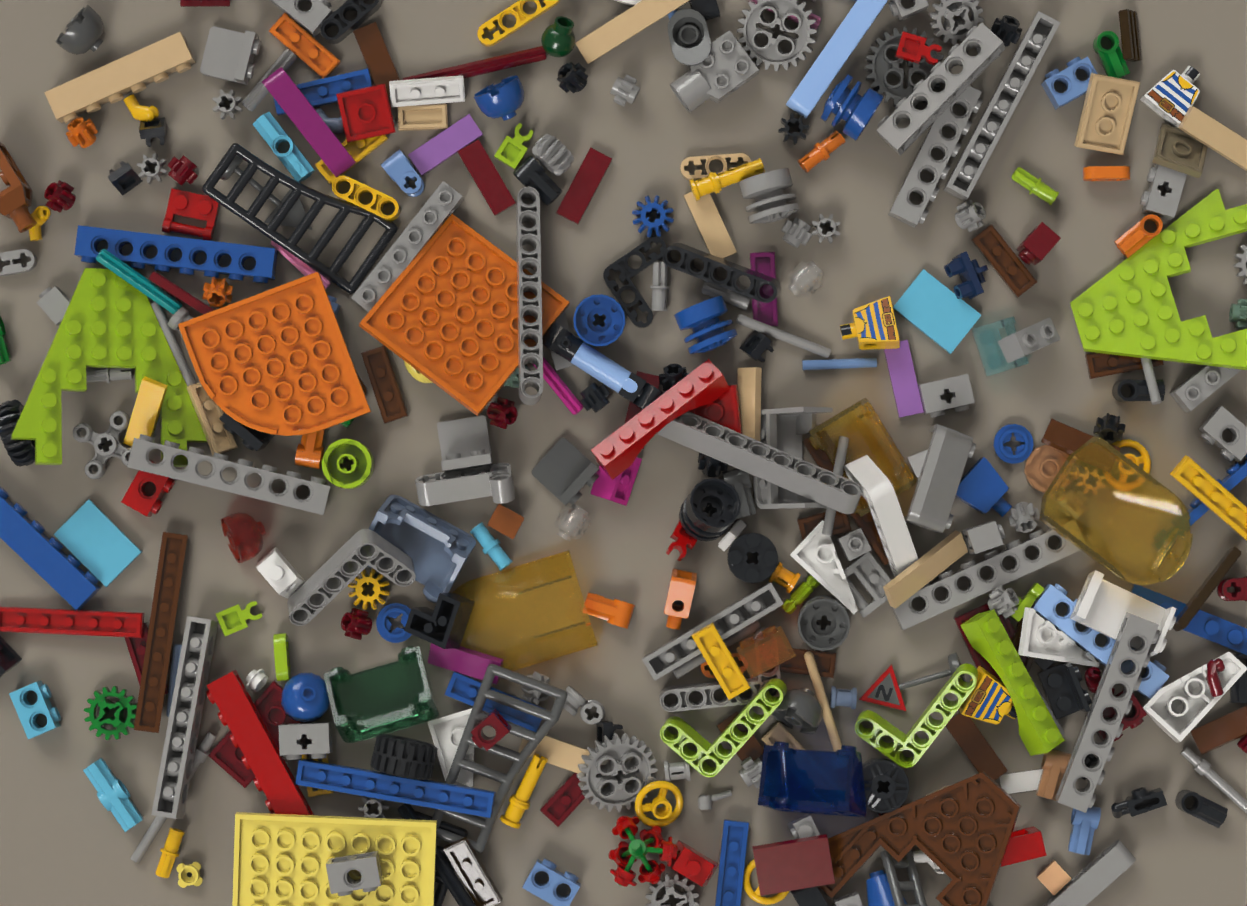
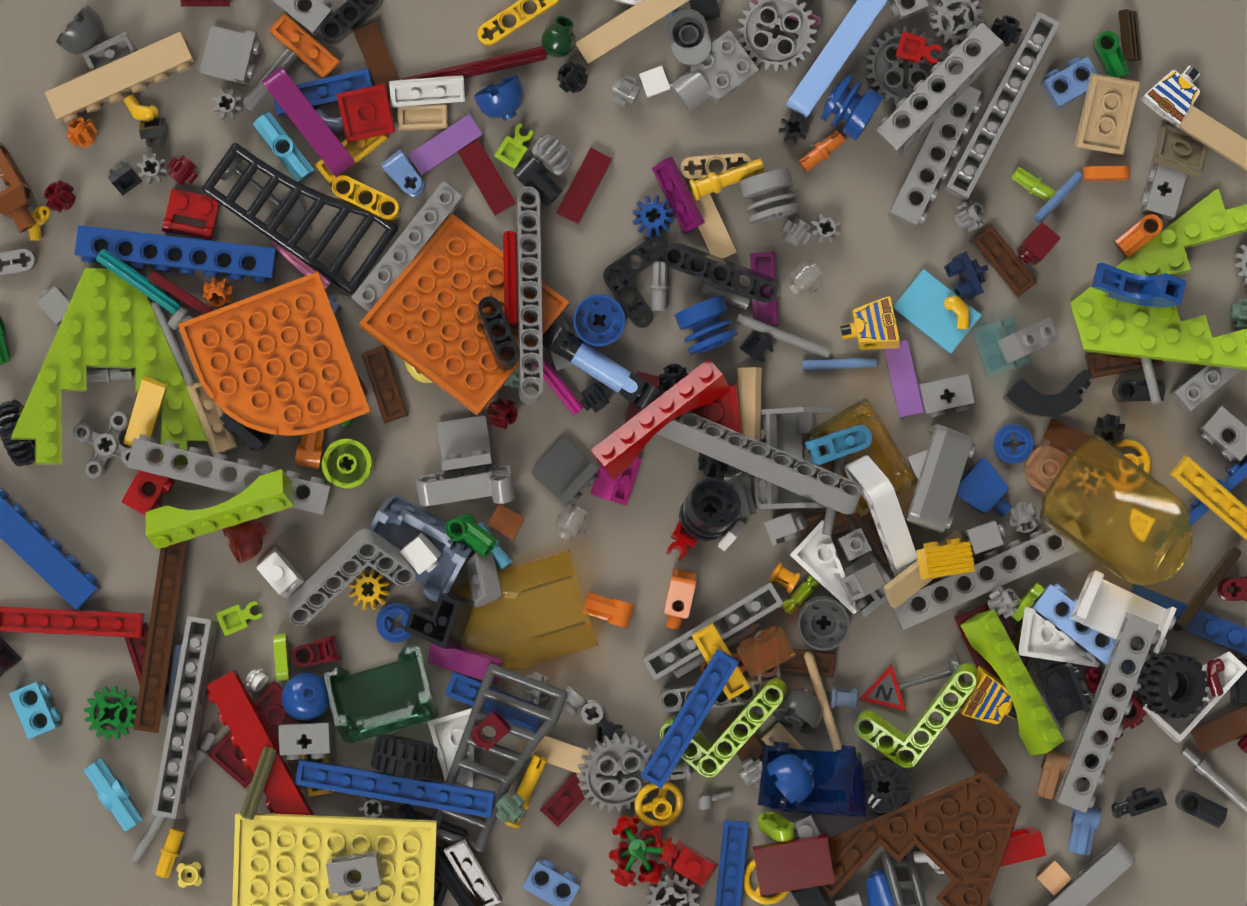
(97, 543): medium azure tile -> none
(109, 51): none -> light grey slope
(258, 783): none -> olive axle
(264, 496): none -> lime arch
(318, 652): none -> dark red piece
(356, 623): dark red gear -> none
(421, 553): none -> white brick
(471, 535): none -> green piece
(483, 579): none -> light grey slope
(493, 322): none -> black beam
(510, 277): none -> red axle
(510, 808): none -> sand green gear
(654, 81): none -> white tile
(678, 195): none -> magenta tile
(689, 718): none -> blue plate
(766, 557): black brick -> none
(776, 826): none -> lime beam
(785, 527): none -> light grey brick
(793, 777): none -> blue cylinder
(839, 443): none -> dark azure plate
(862, 582): none -> light grey brick
(945, 560): none -> yellow brick
(960, 309): none -> yellow arm
(1020, 781): white sticker -> none
(1033, 403): none -> black arch
(1058, 197): none -> medium blue bar
(1136, 289): none -> blue arch
(1140, 524): none -> yellow tile
(1189, 690): none -> black tyre

